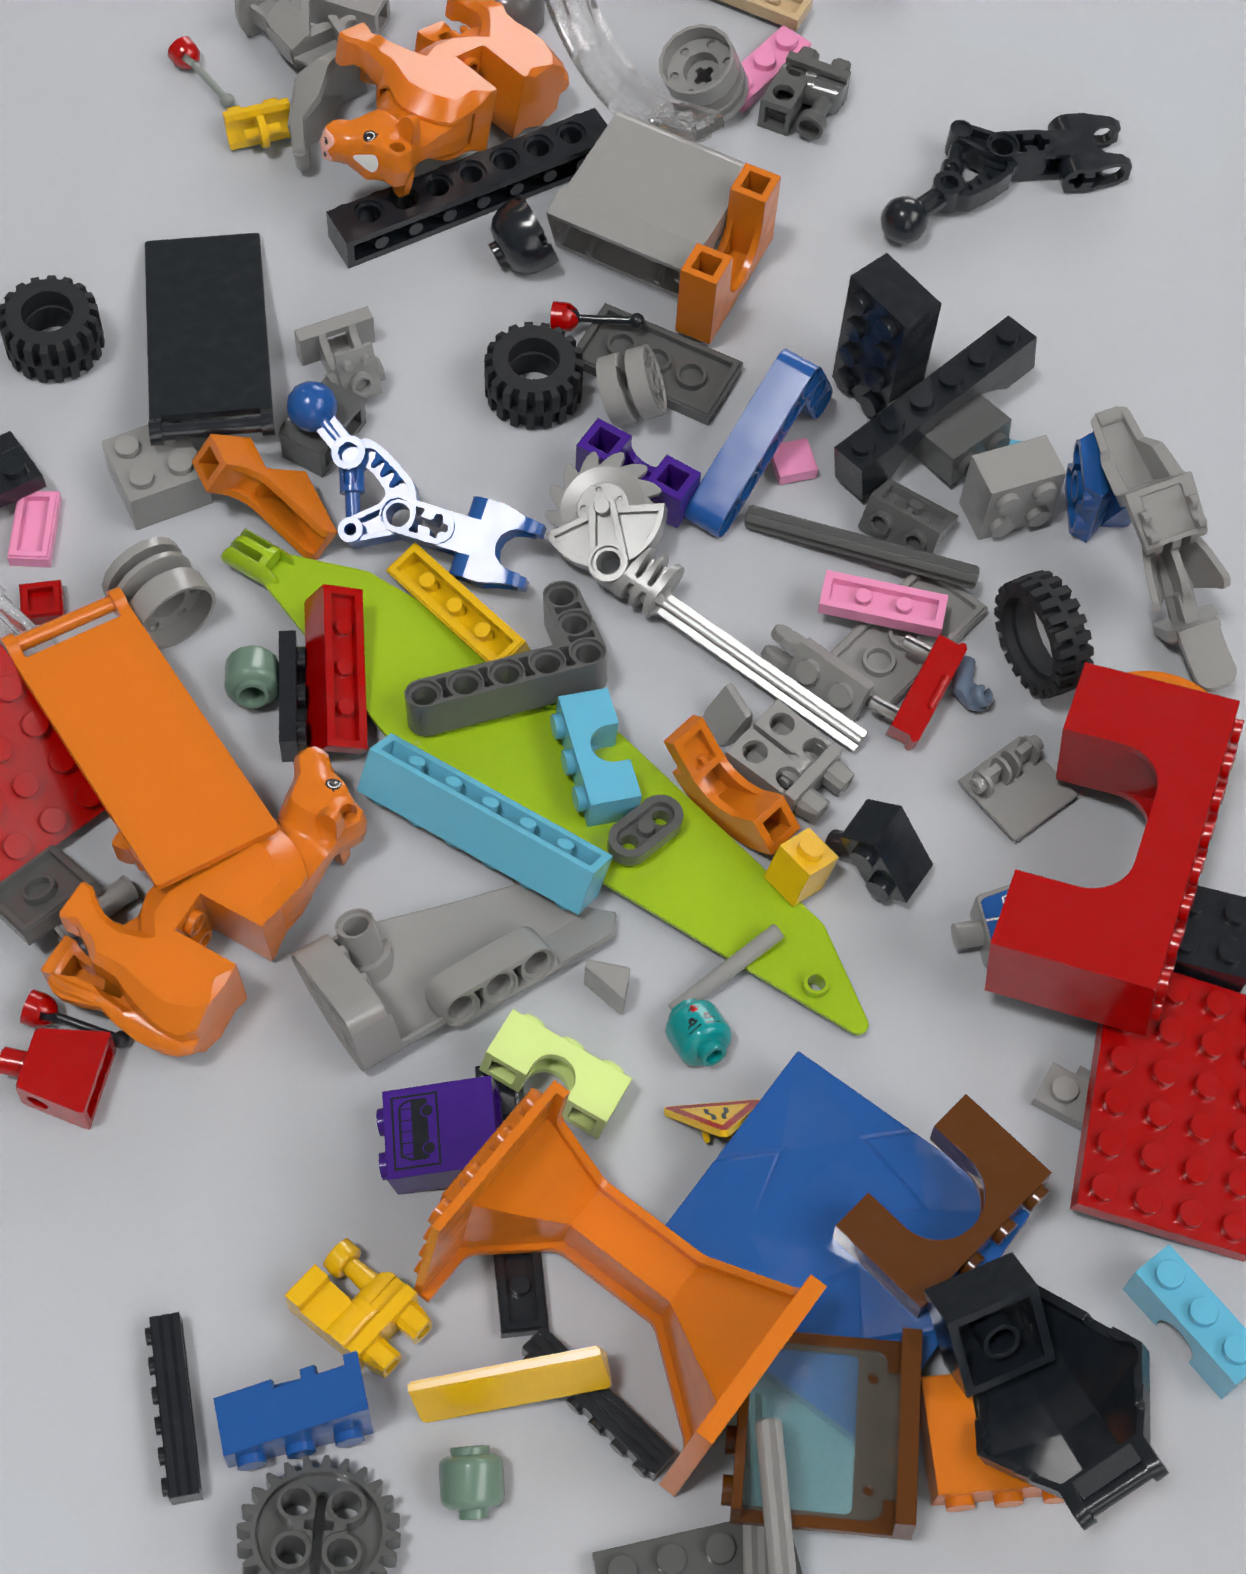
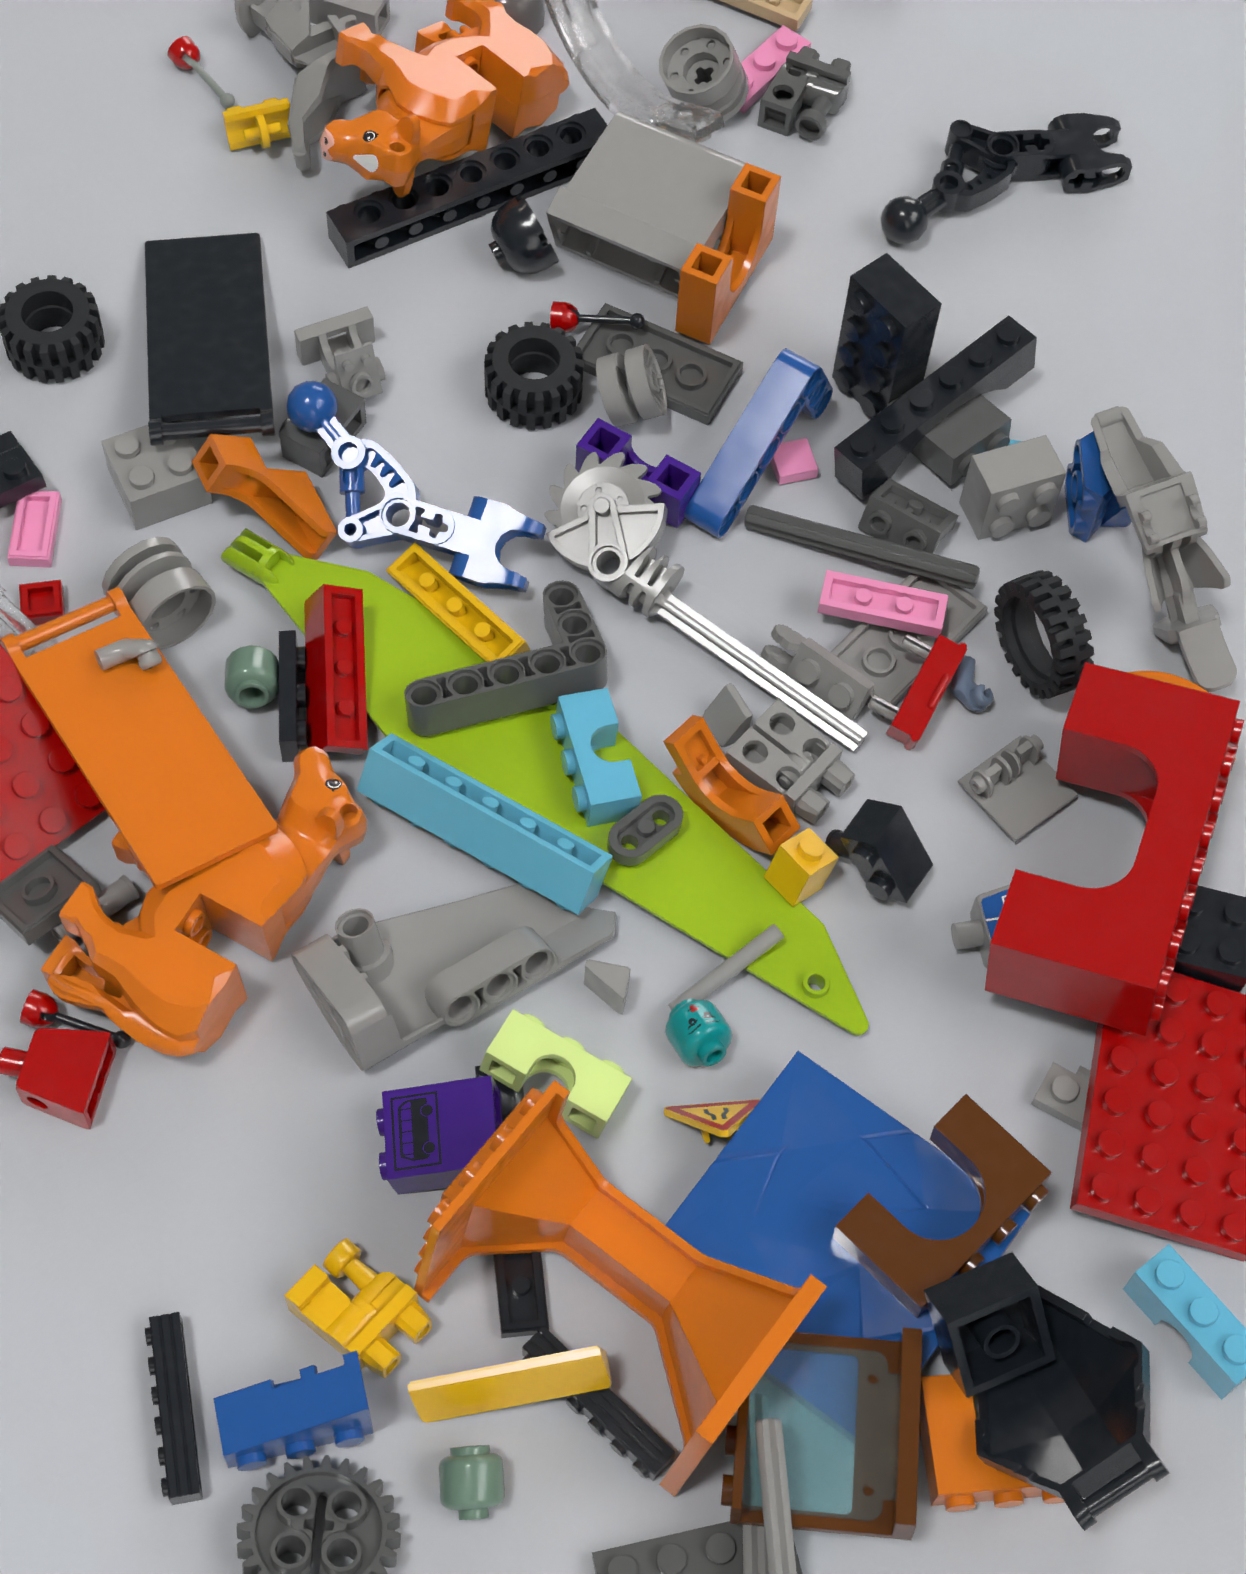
(128, 649): none -> light grey arm

